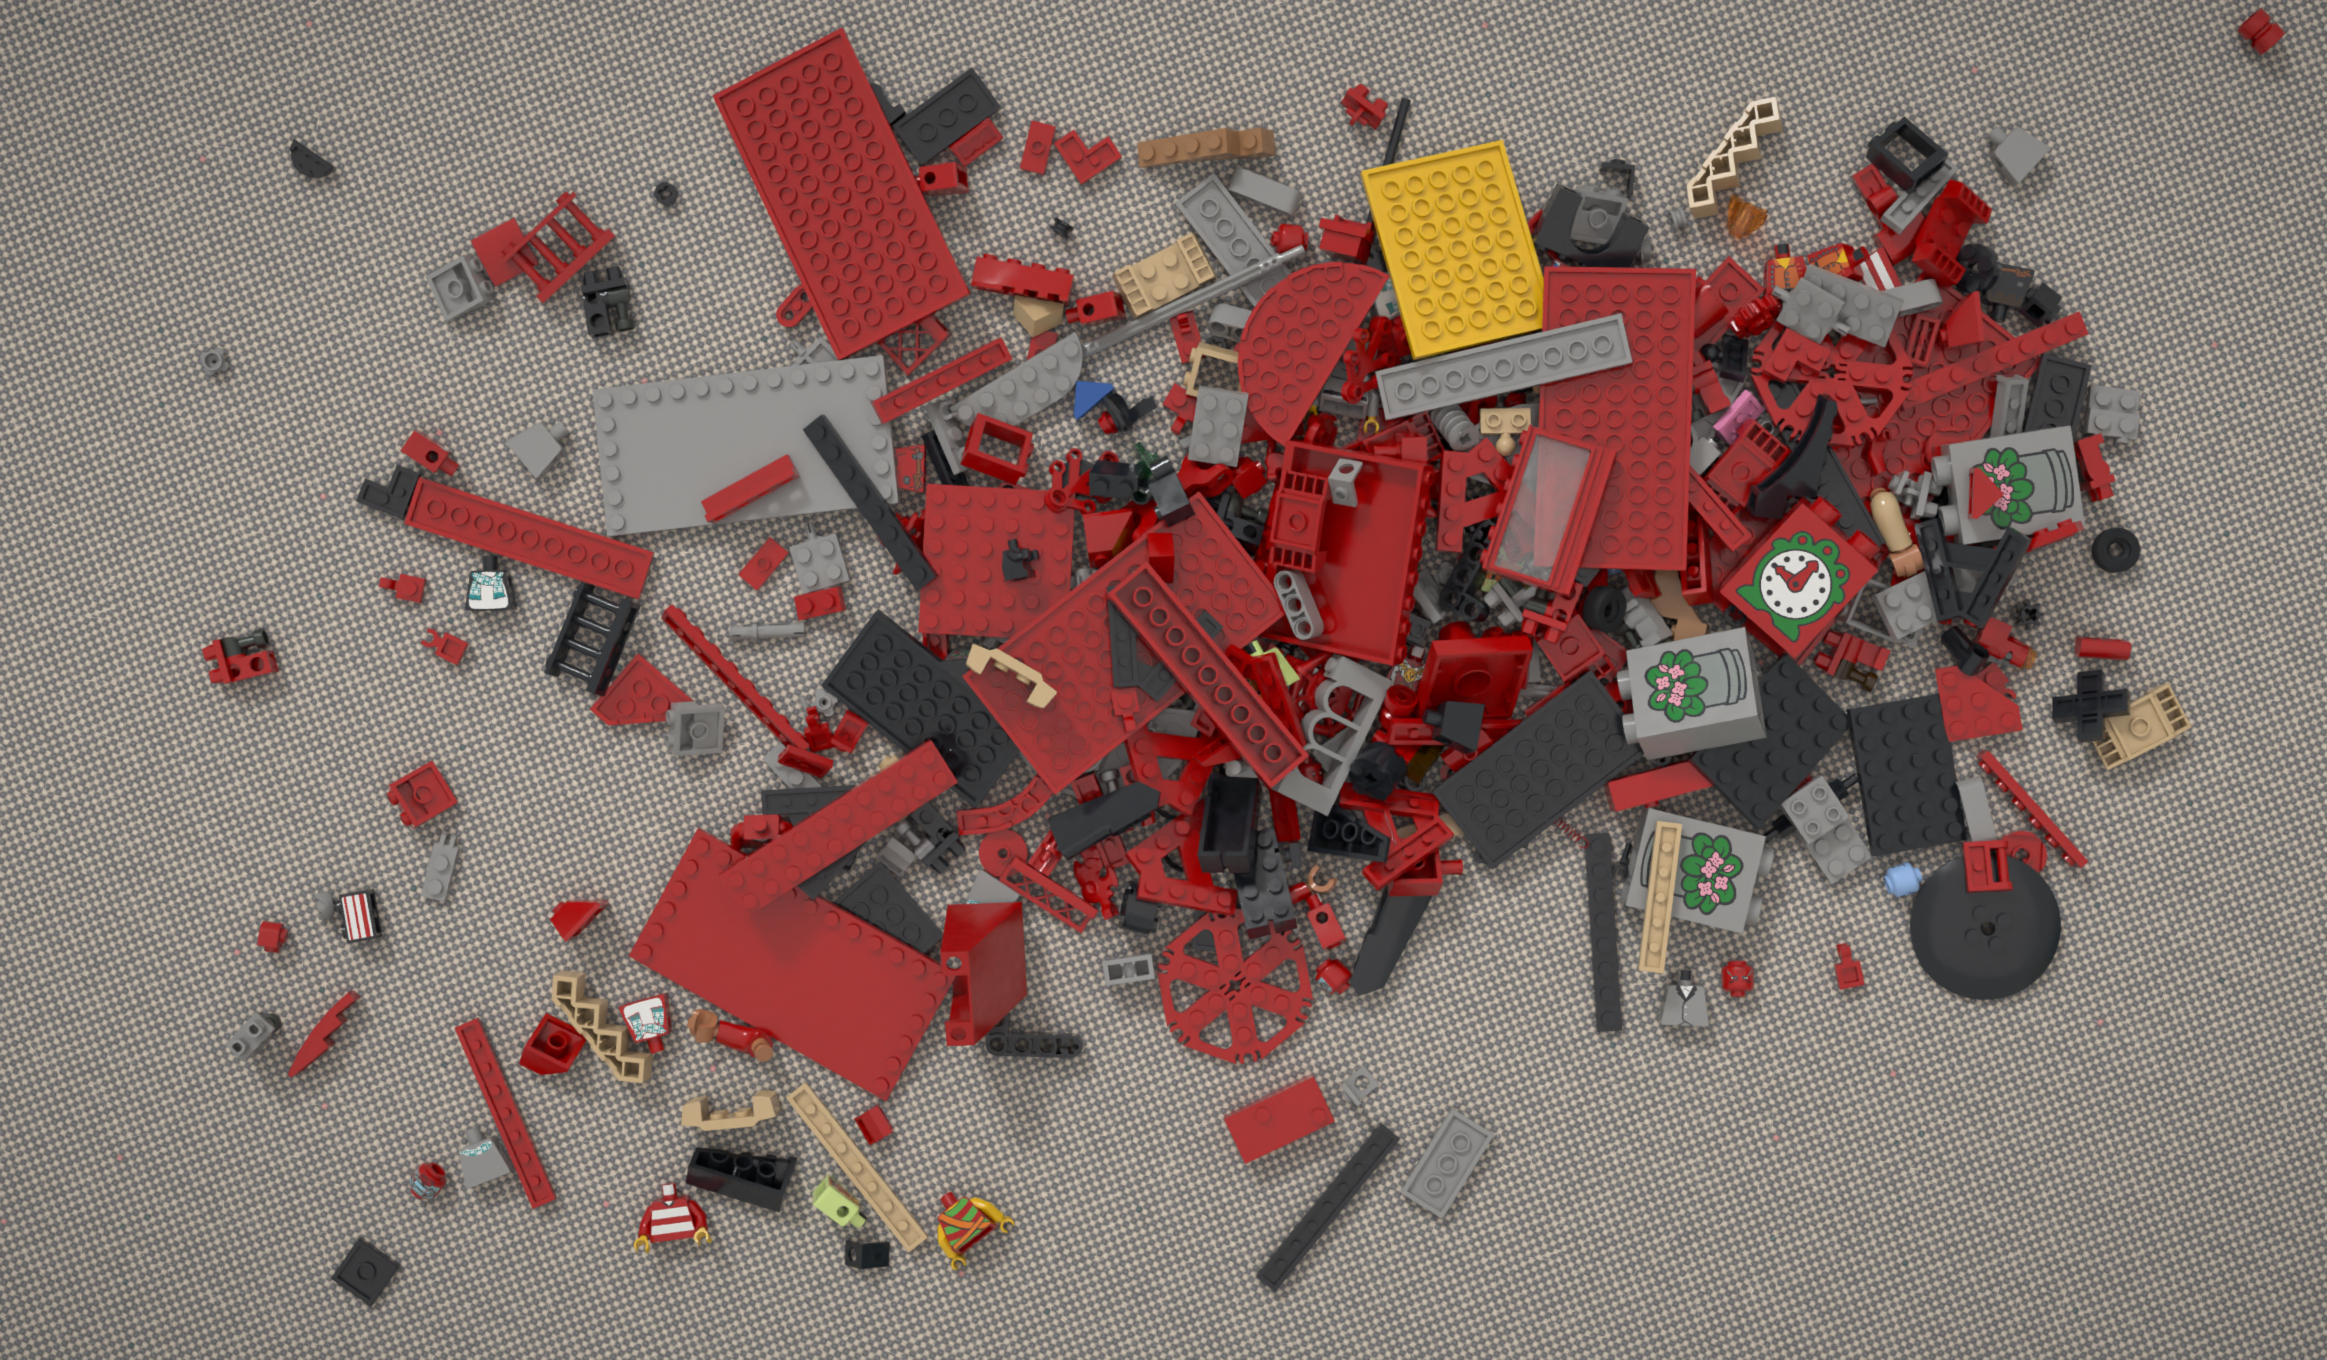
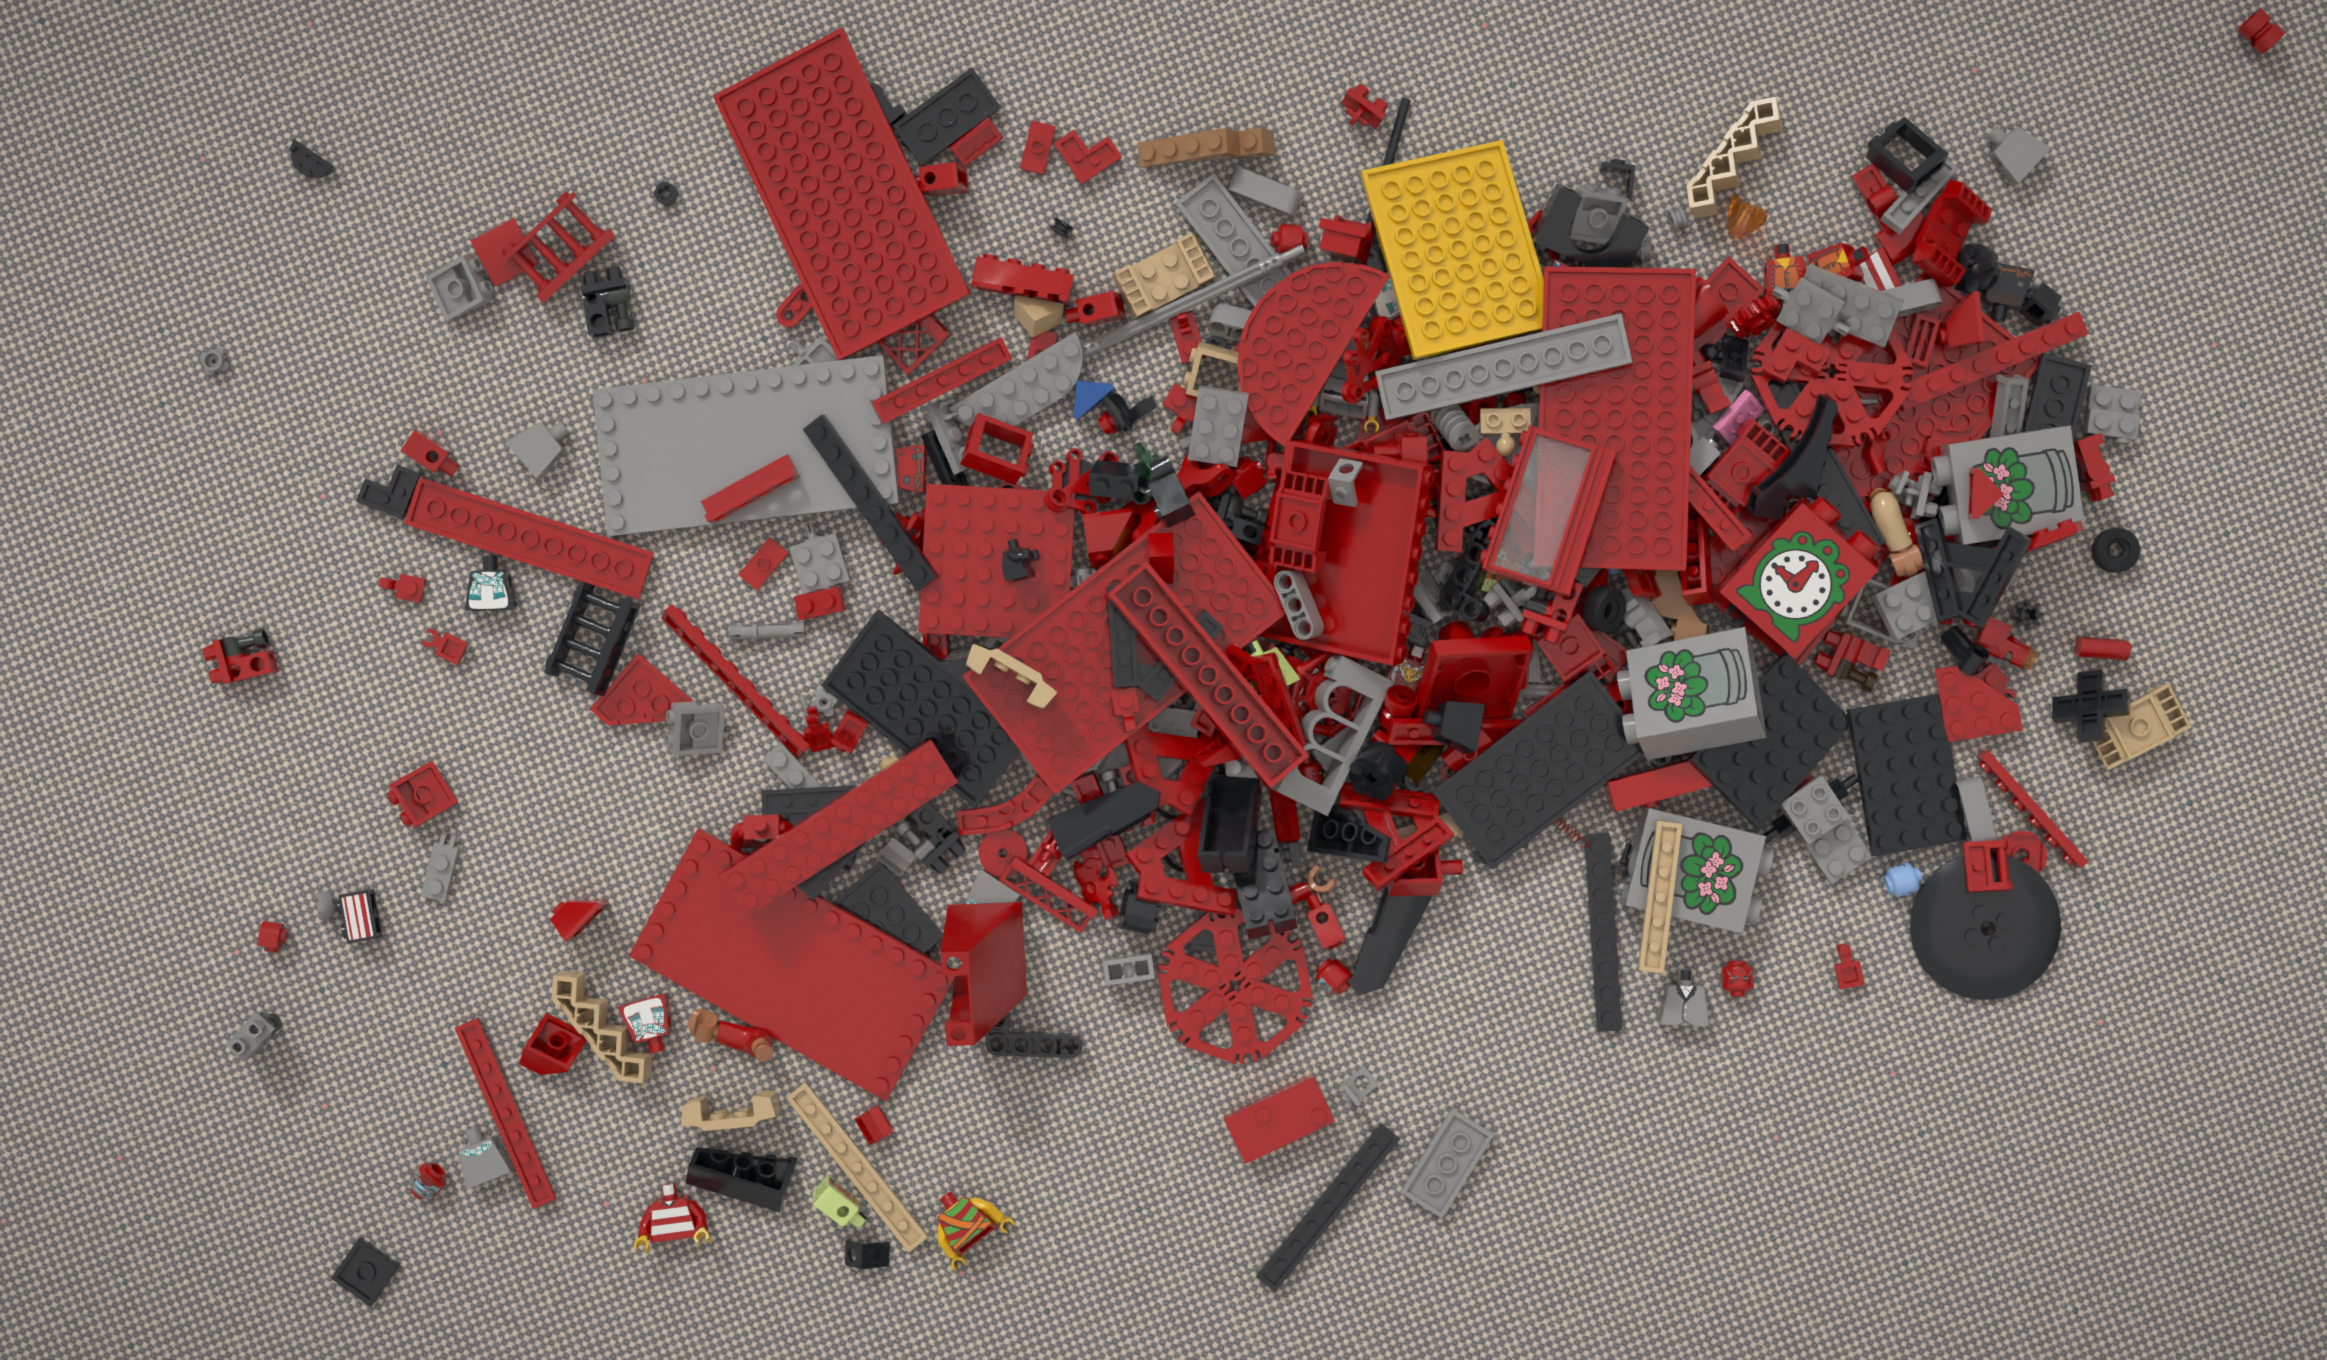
(319, 1040): red slope -> none
(805, 761): red tile -> none

